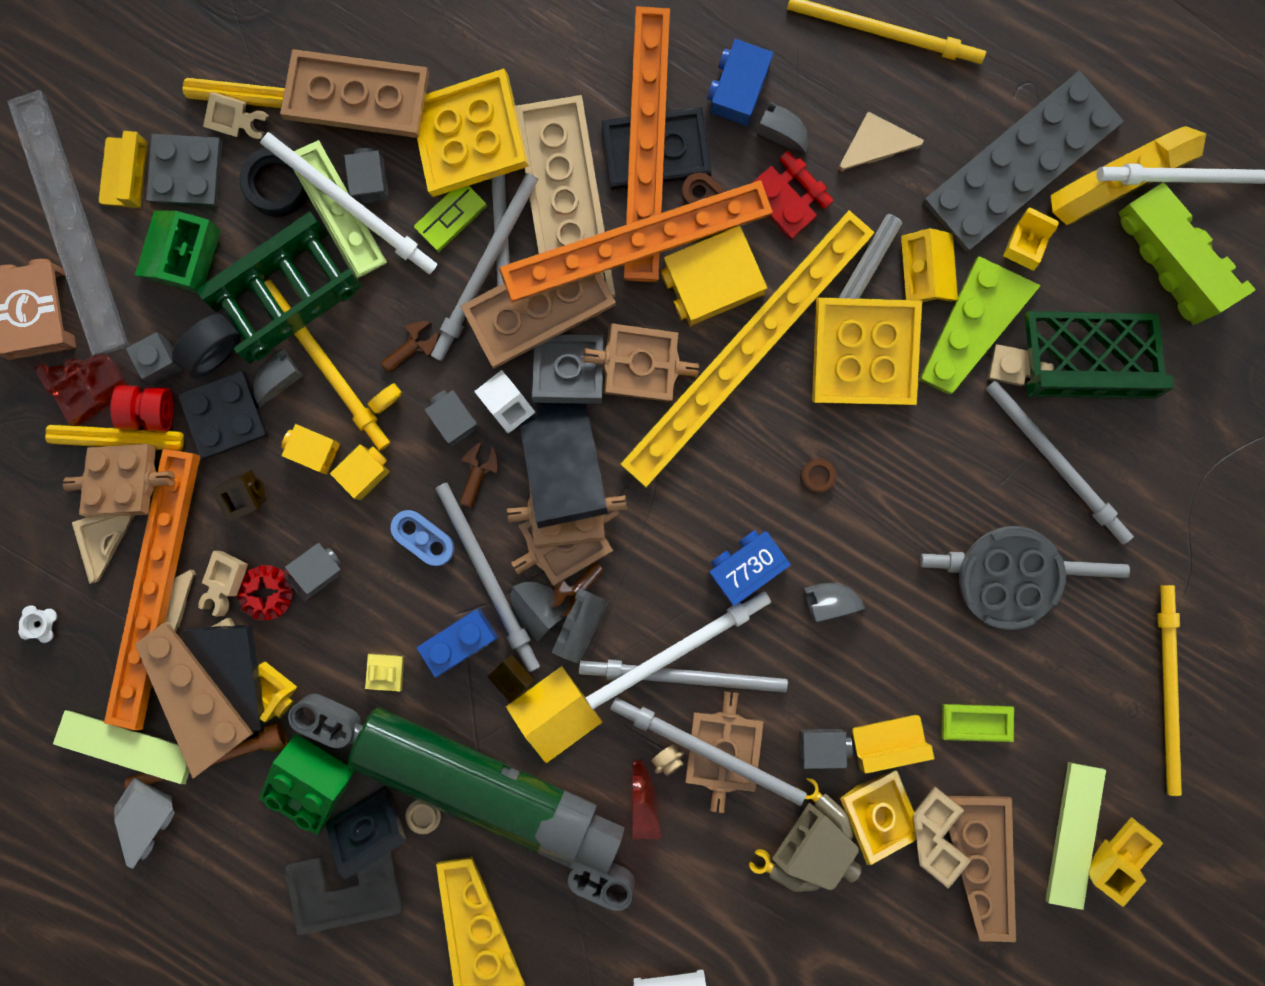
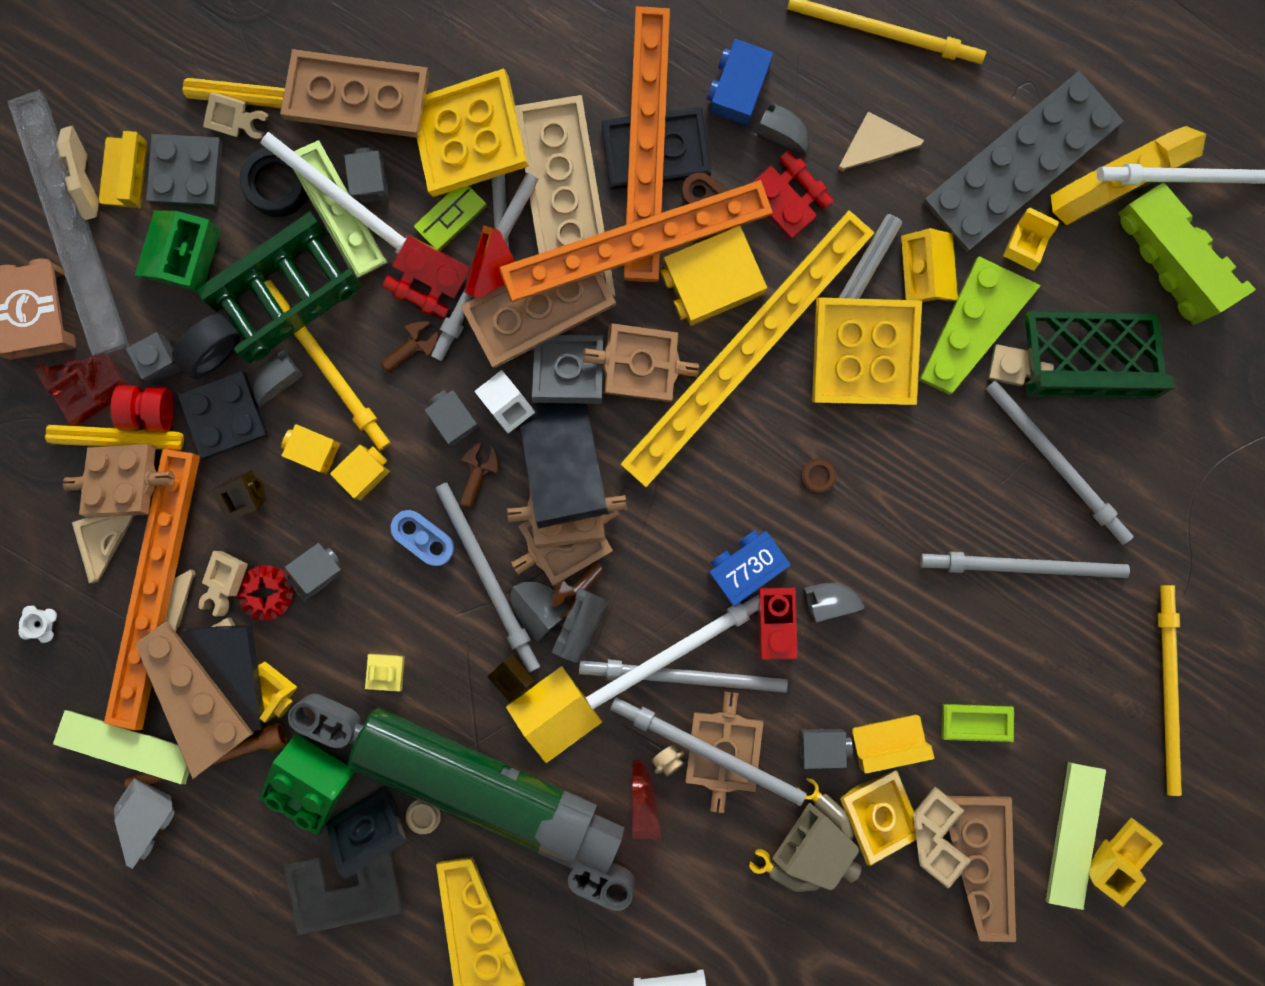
(78, 185): none -> tan tile
(385, 398): yellow tile -> none
(430, 267): none -> red plate
(457, 642): blue brick -> none
(489, 257): none -> red slope
(777, 623): none -> red slope
(1012, 577): dark grey tile -> none

